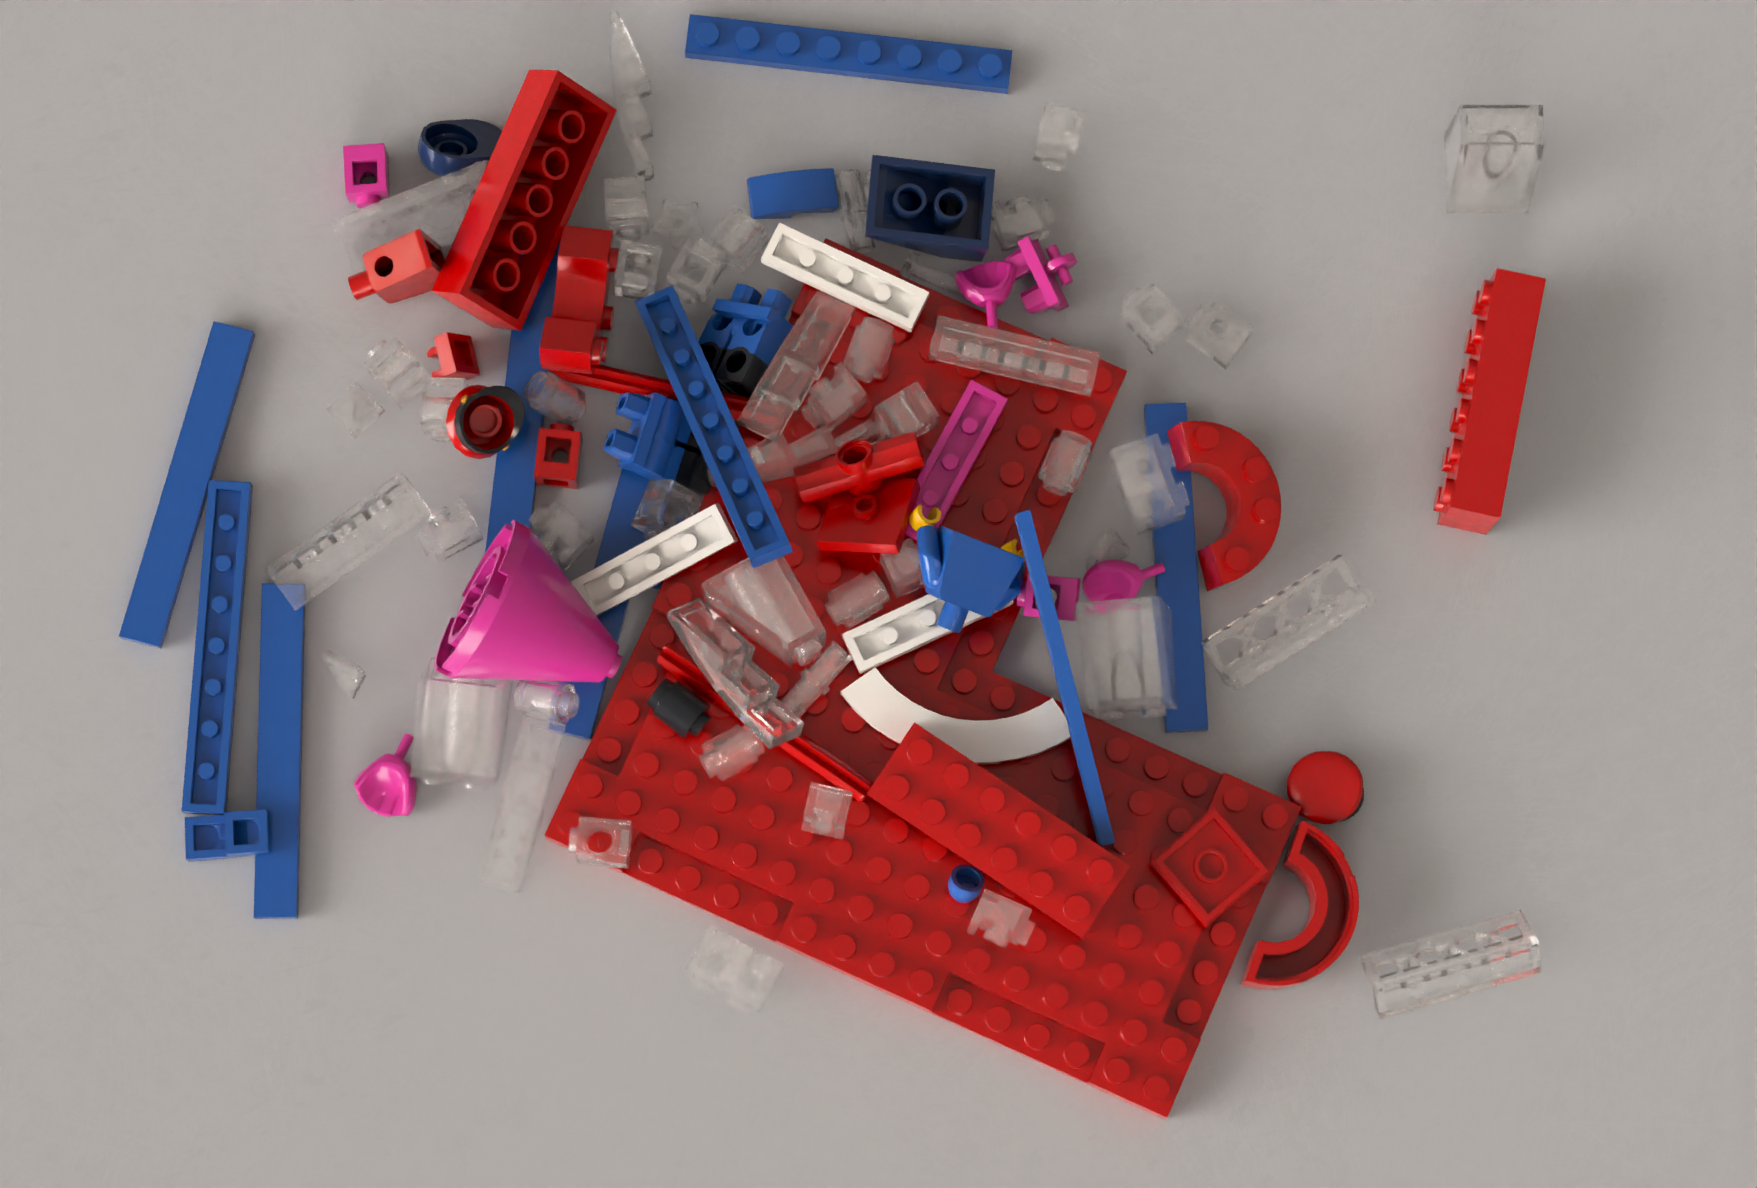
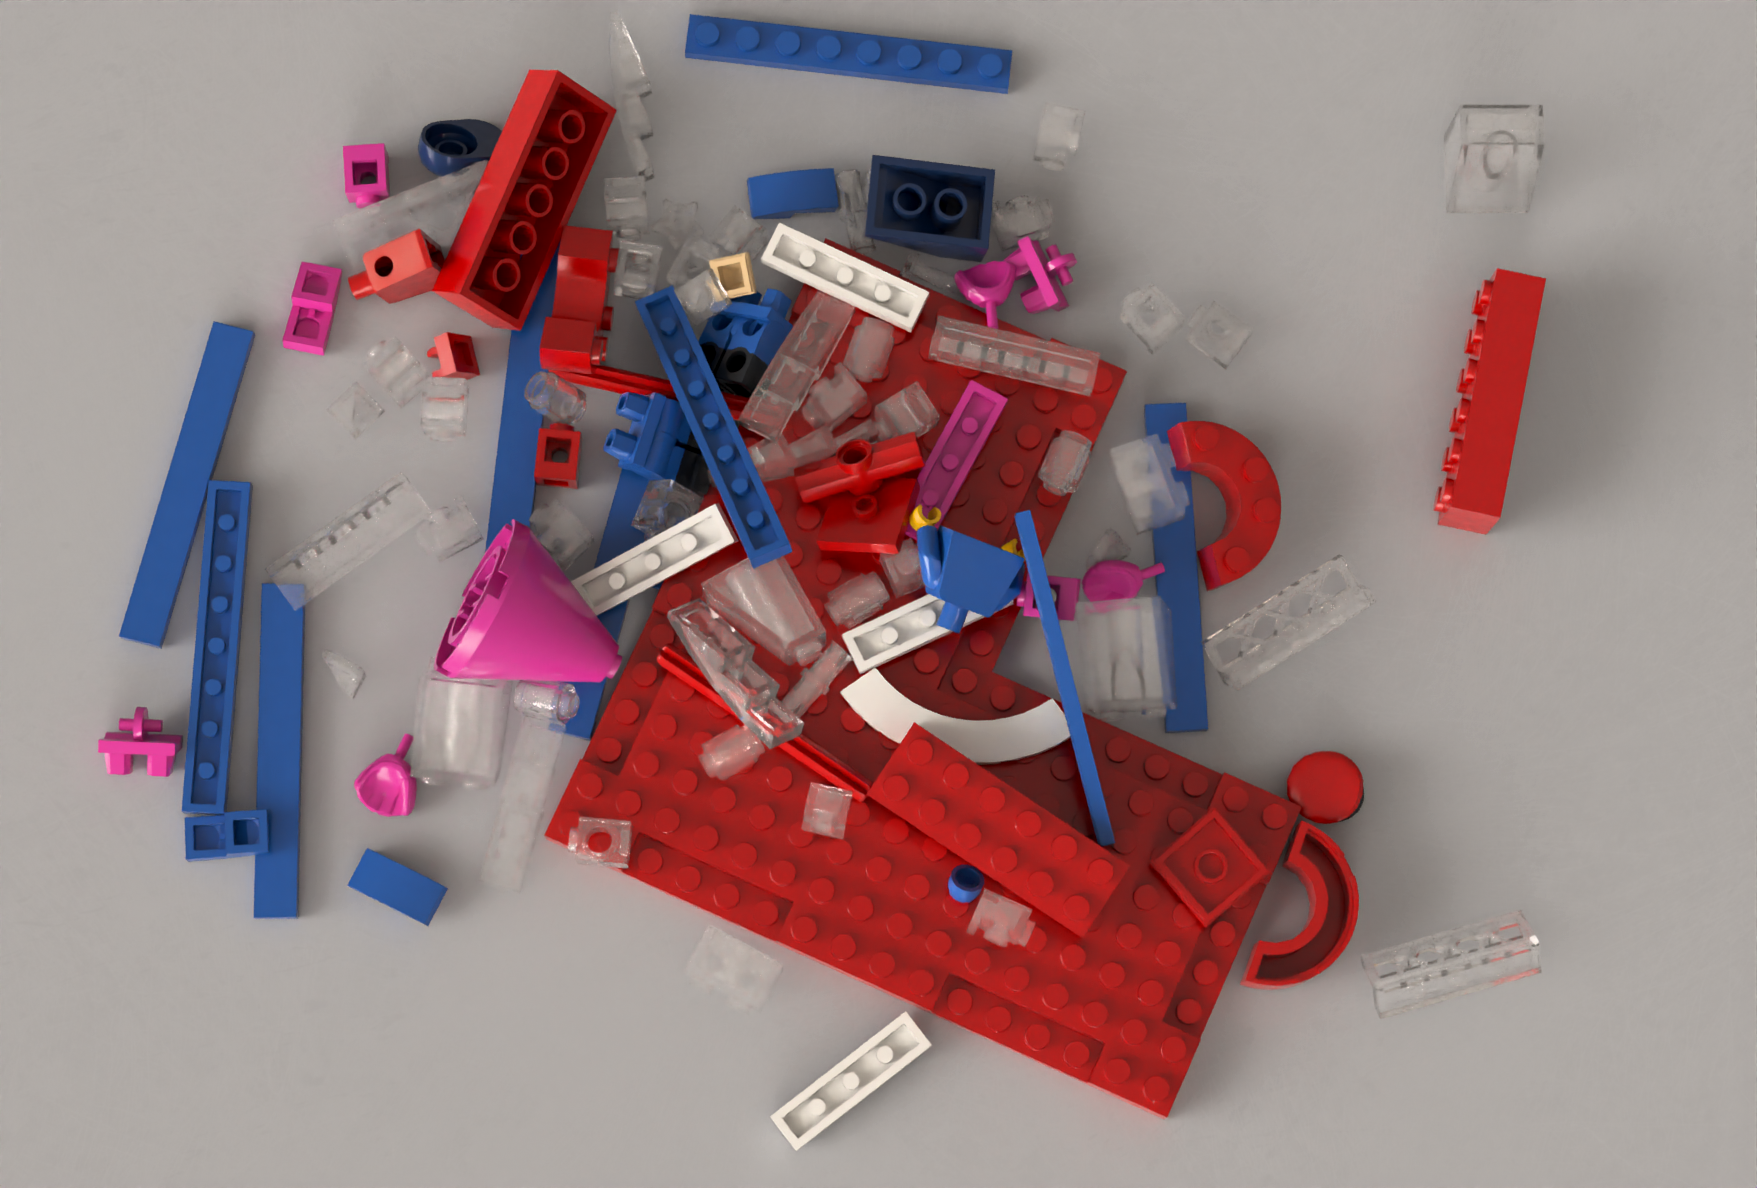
(121, 746): none -> dark pink hips
(312, 308): none -> dark pink slope
(397, 887): none -> blue slope
(484, 420): red piece -> none
(679, 708): black brick -> none
(703, 297): none -> clear plate
(735, 274): none -> tan slope
(850, 1081): none -> white plate

